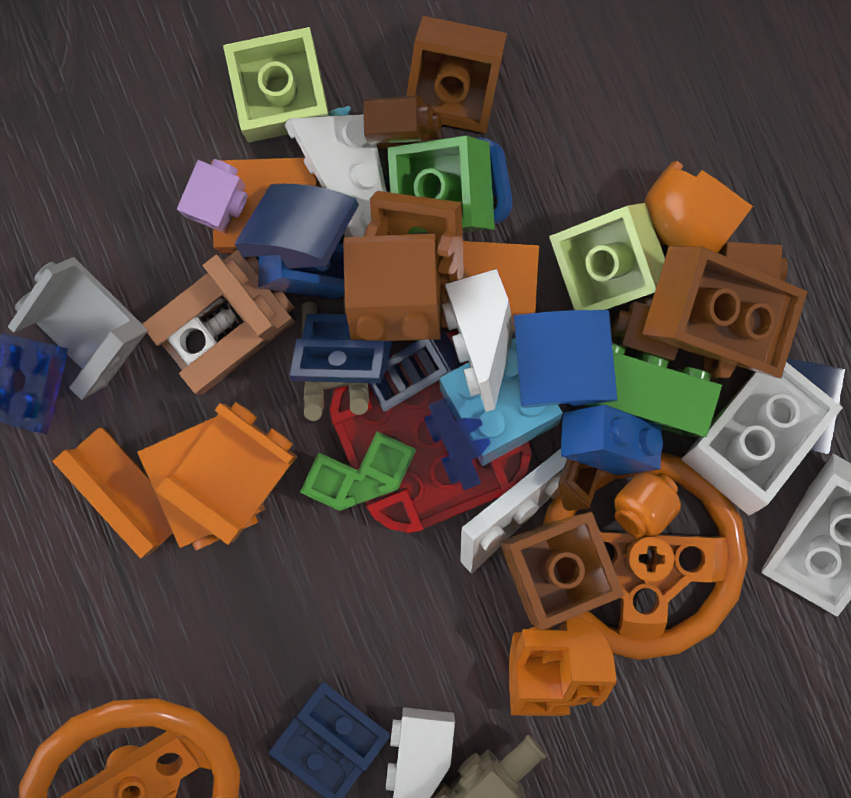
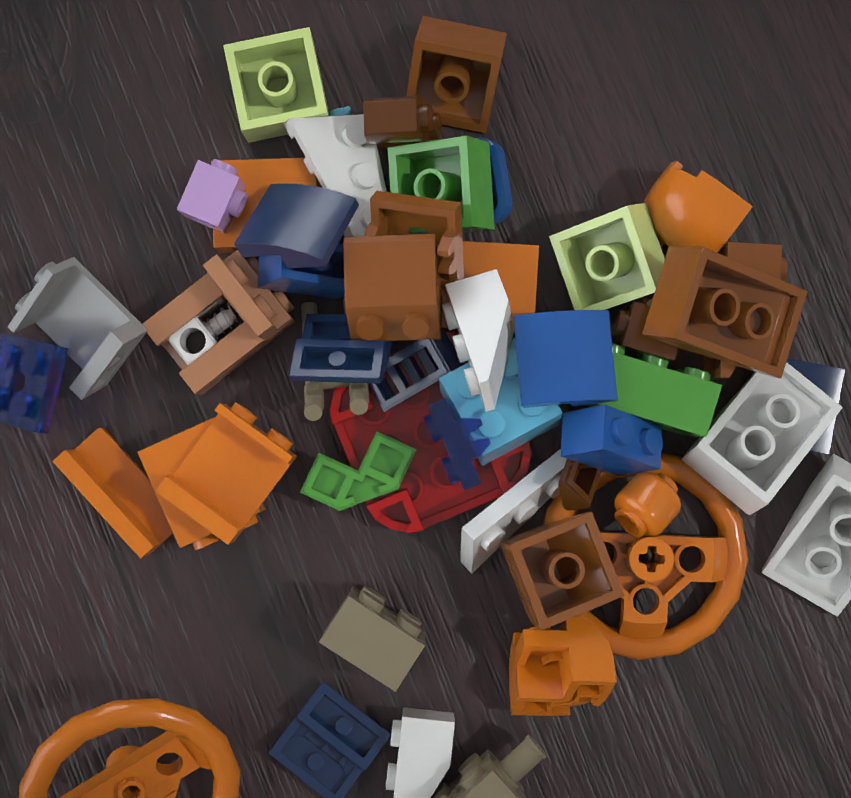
(375, 636): none -> dark tan brick

